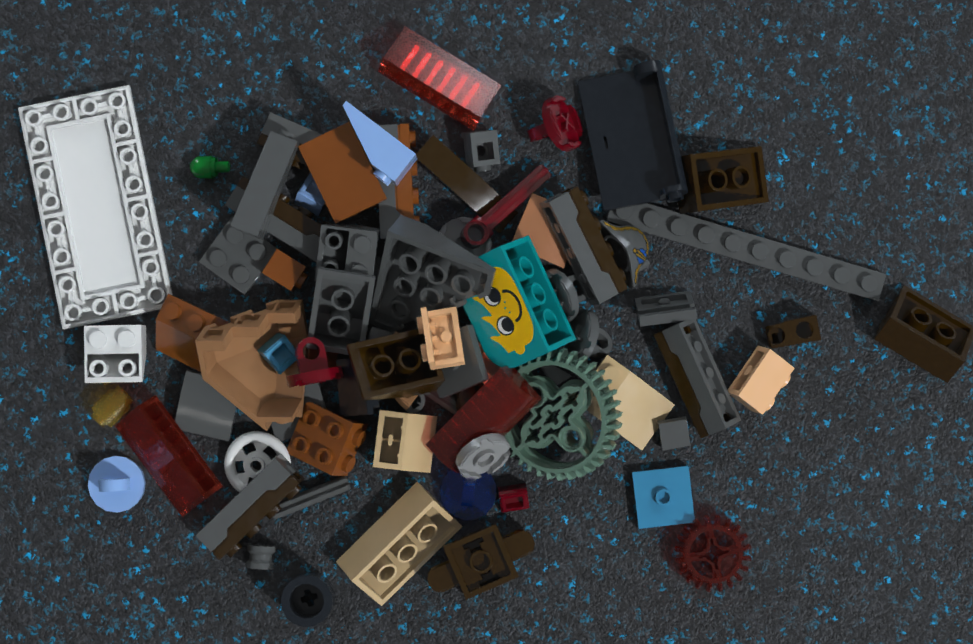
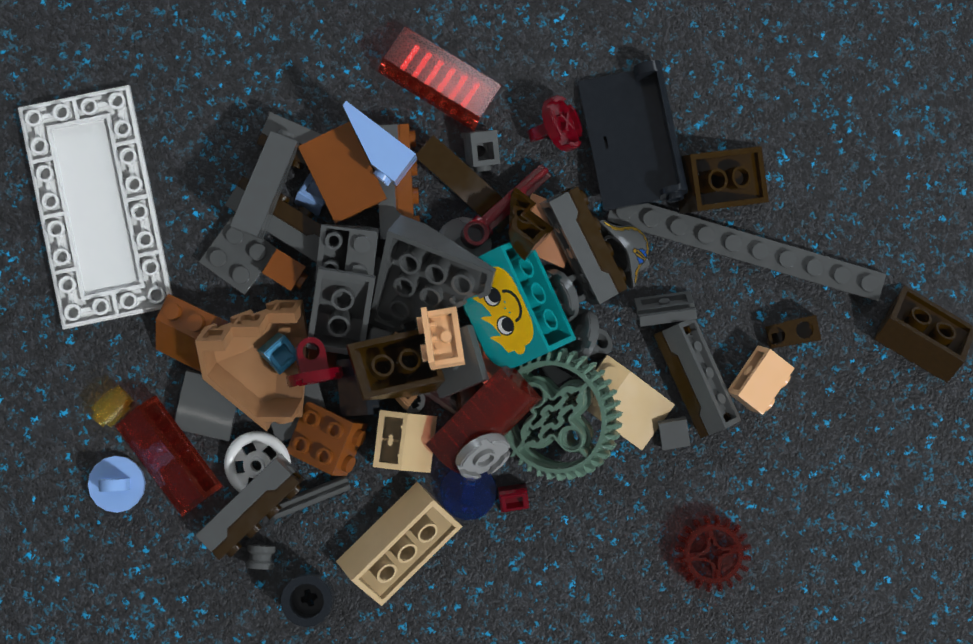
(114, 353): white slope -> none
(208, 167): green cylinder -> none
(481, 560): dark brown brick -> none
(525, 227): none -> dark brown slope
(663, 497): dark azure plate -> none

